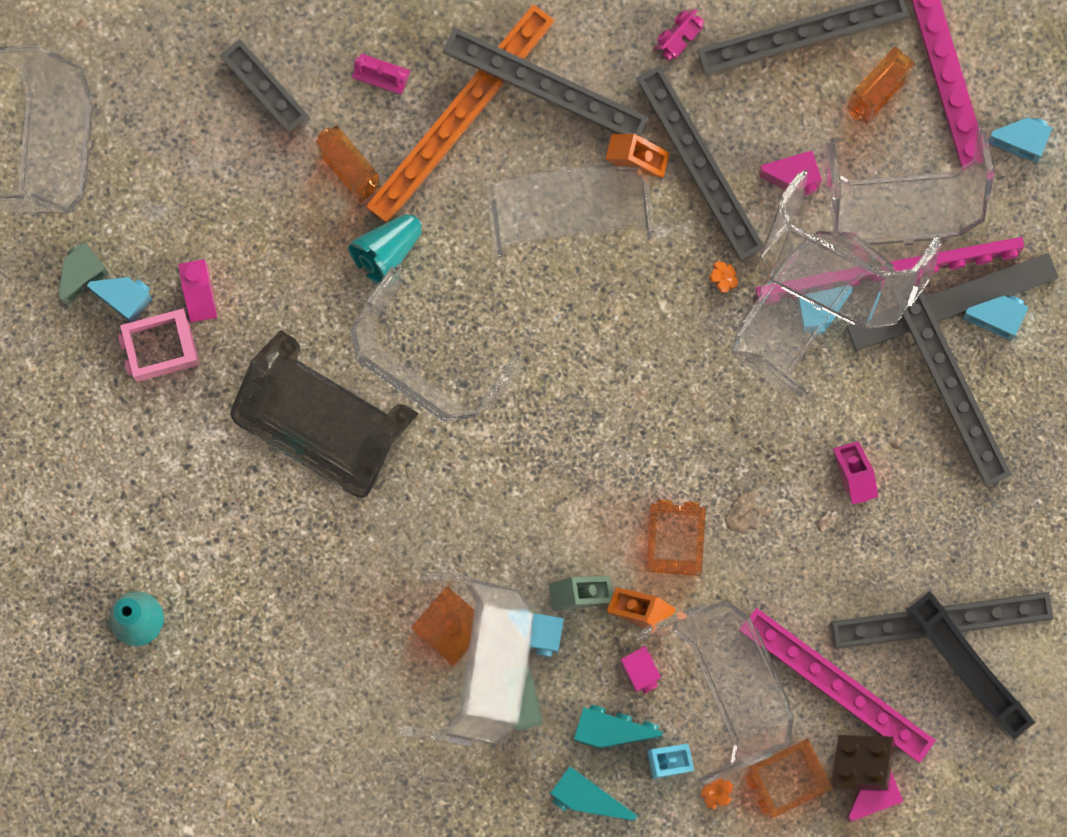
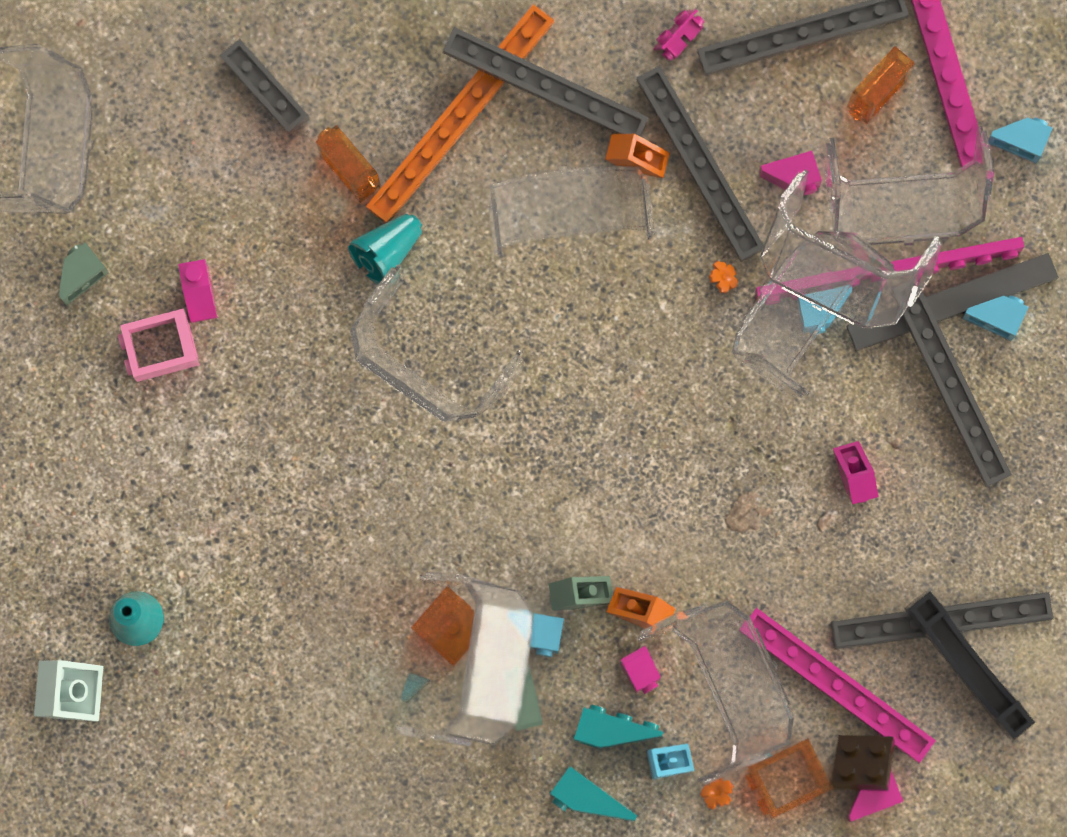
(68, 690): none -> light aqua slope
(123, 295): medium azure slope -> none
(318, 419): clear smoke windscreen -> none
(380, 73): dark pink hinge -> none
(413, 686): none -> clear light blue slope
(669, 566): clear orange window -> none

